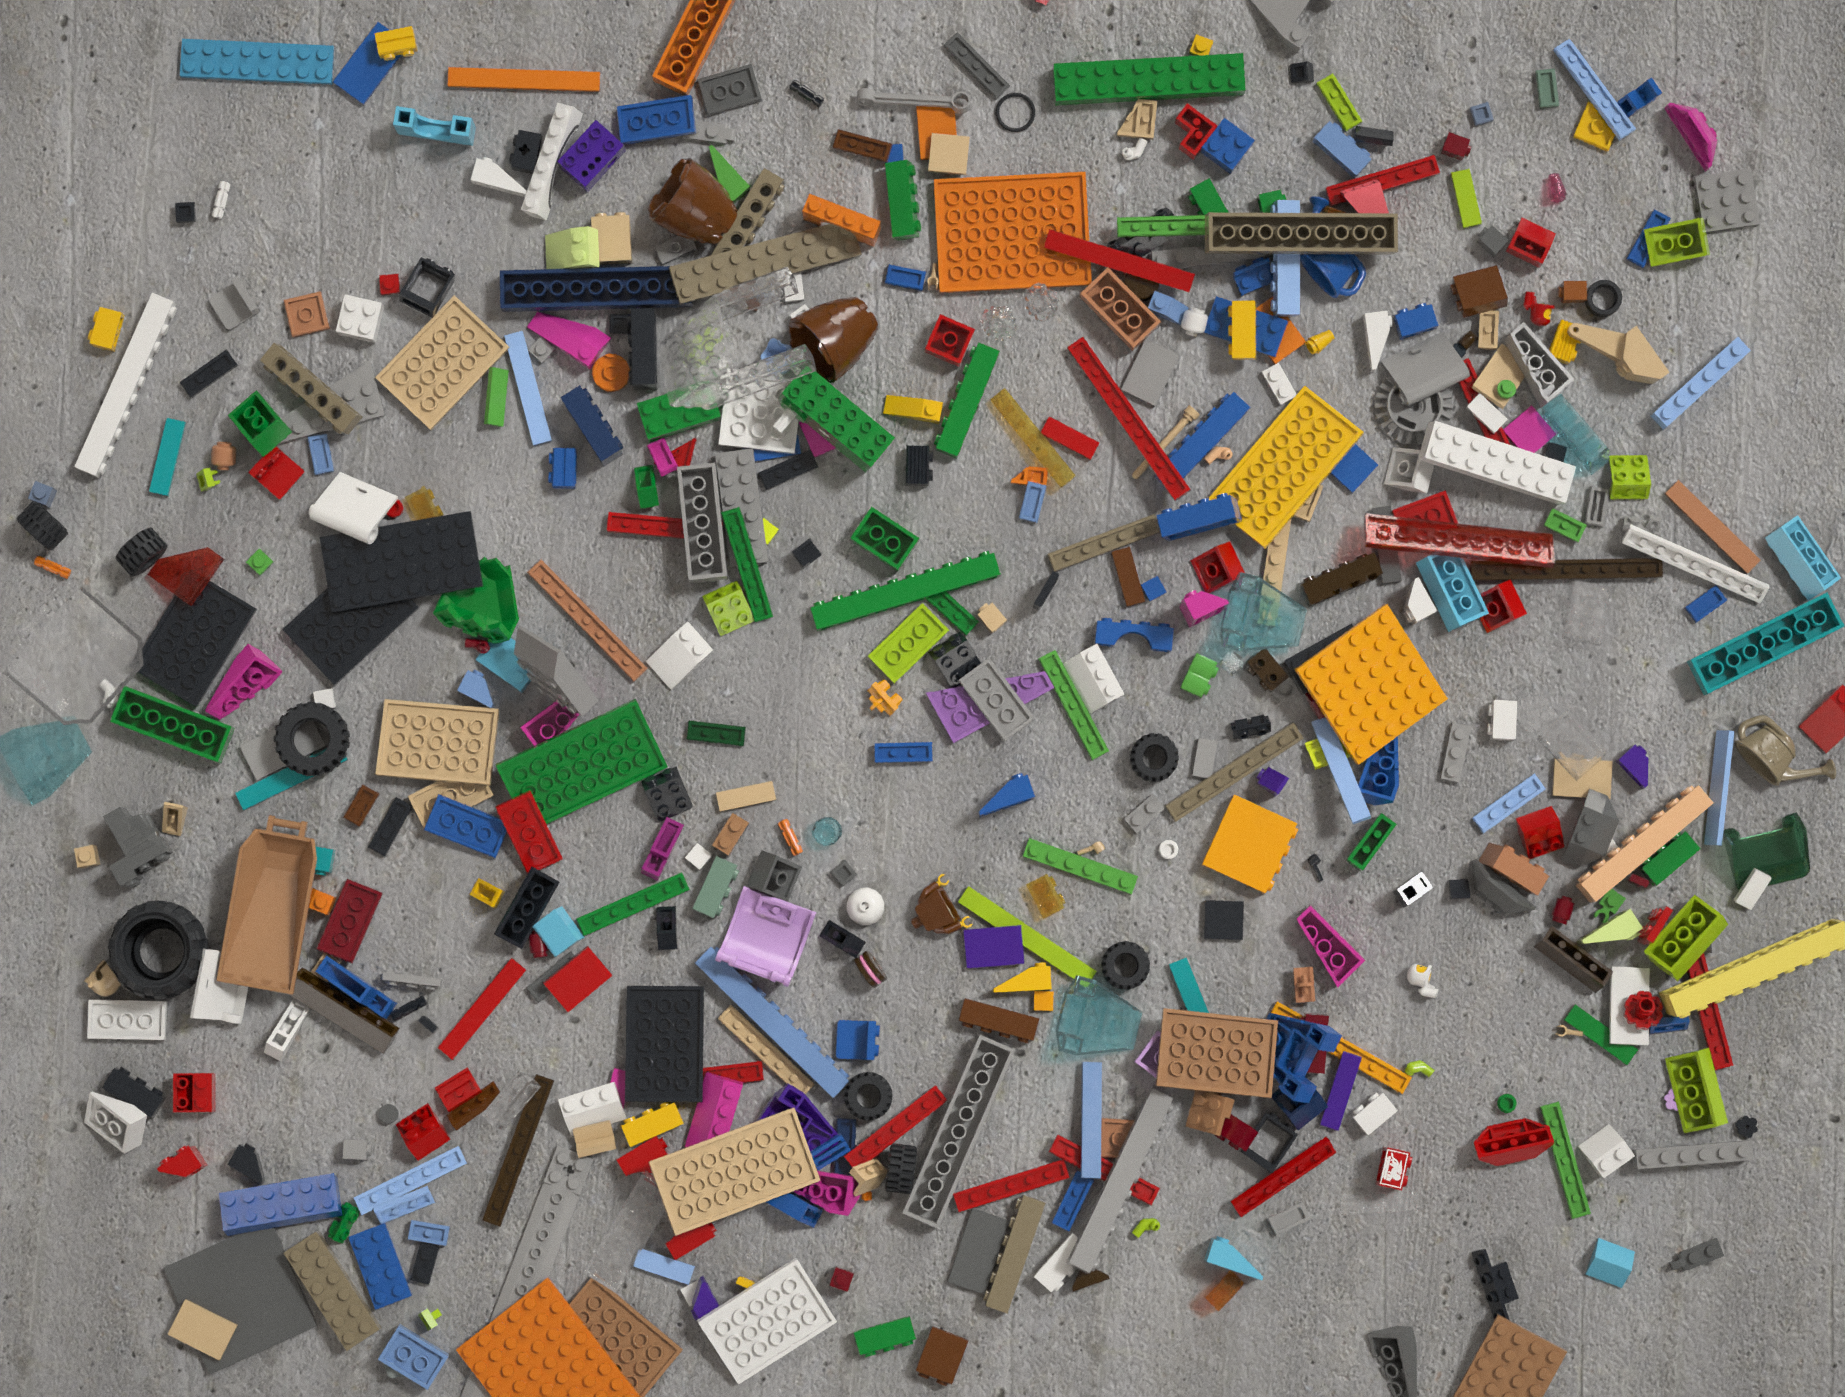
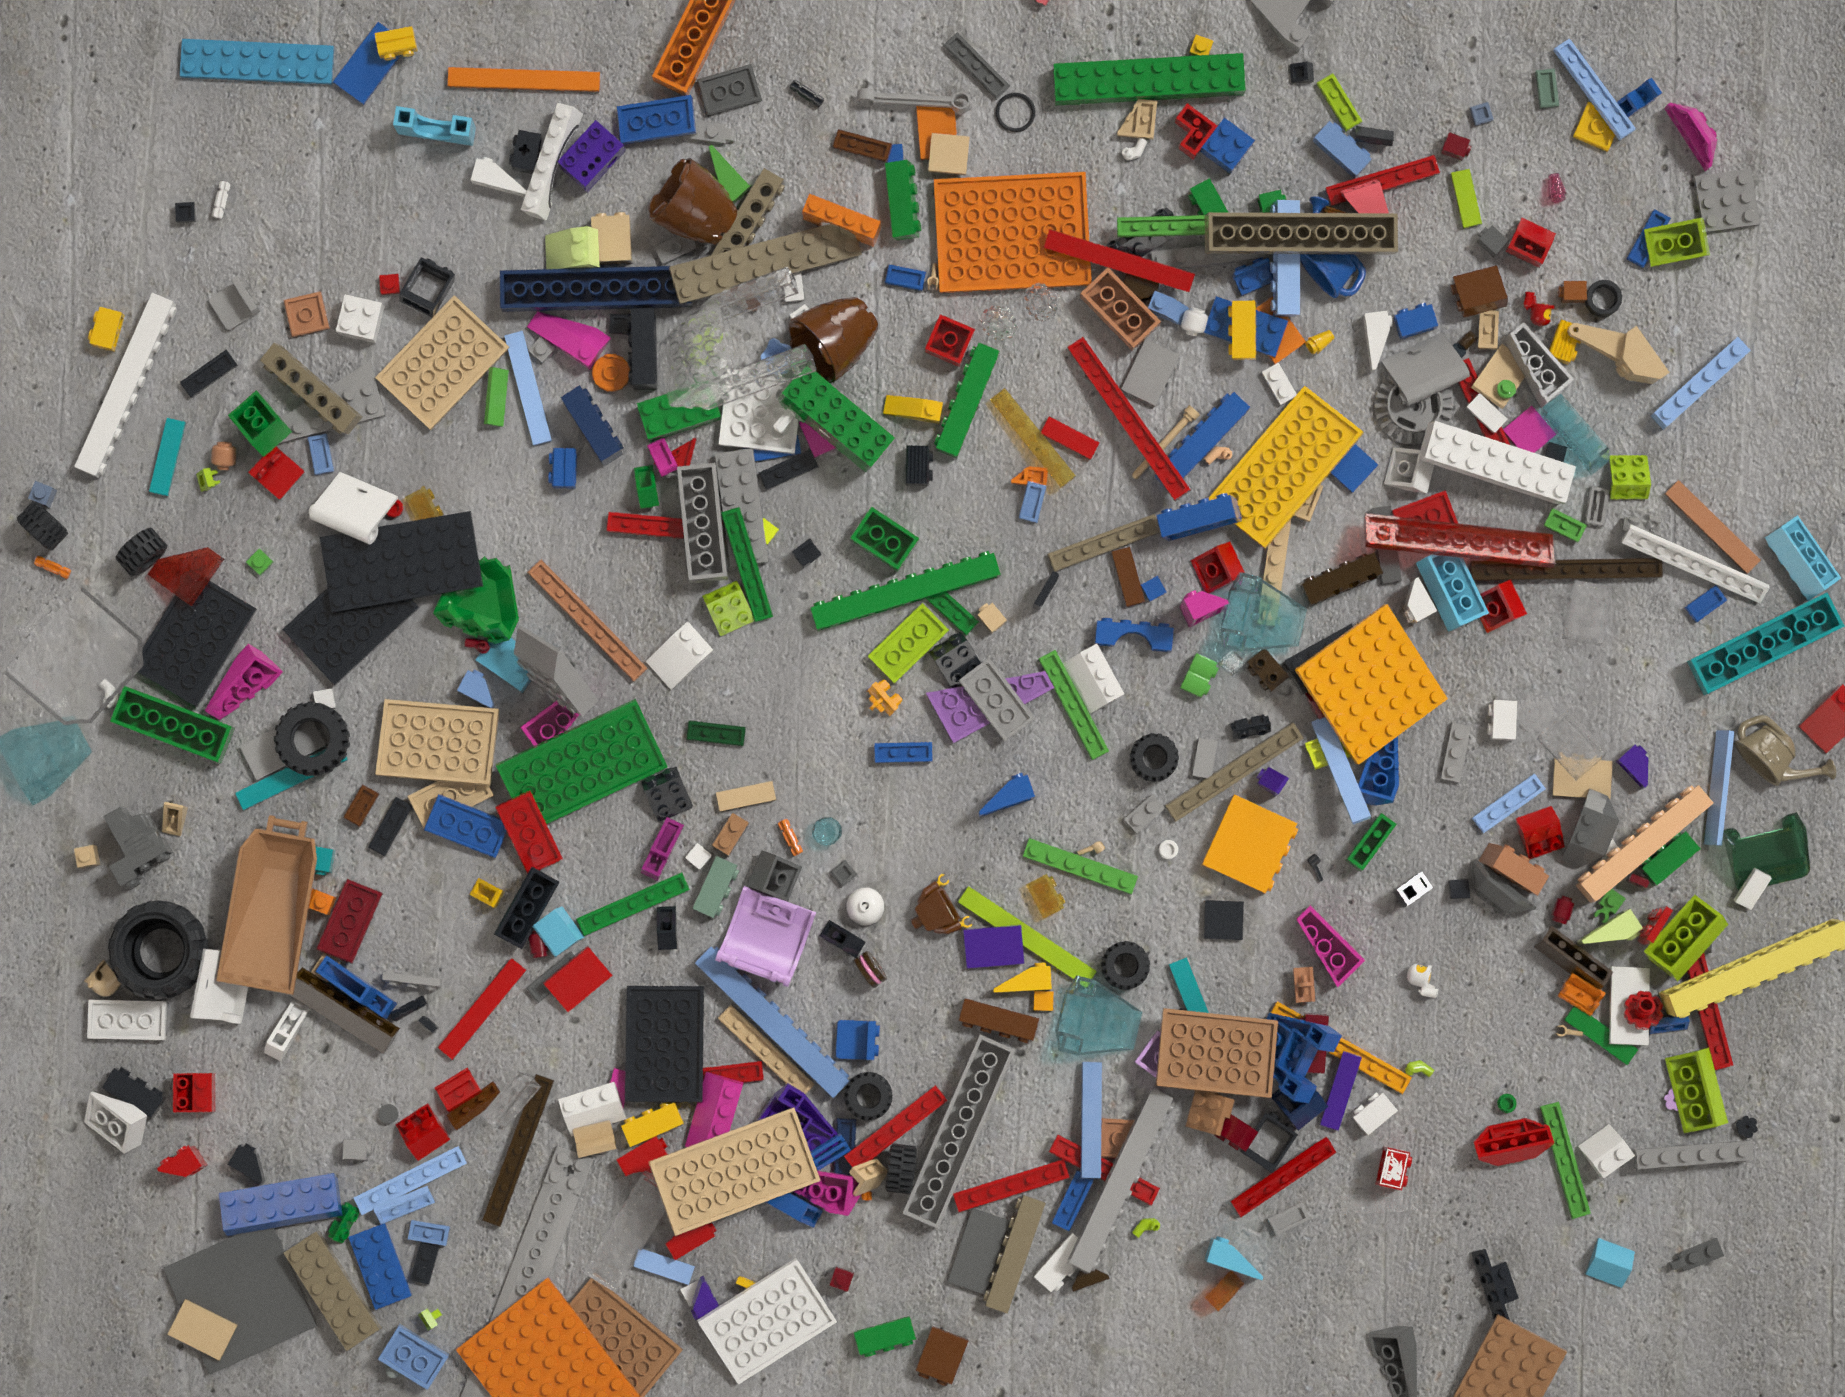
(1581, 994): none -> orange hinge

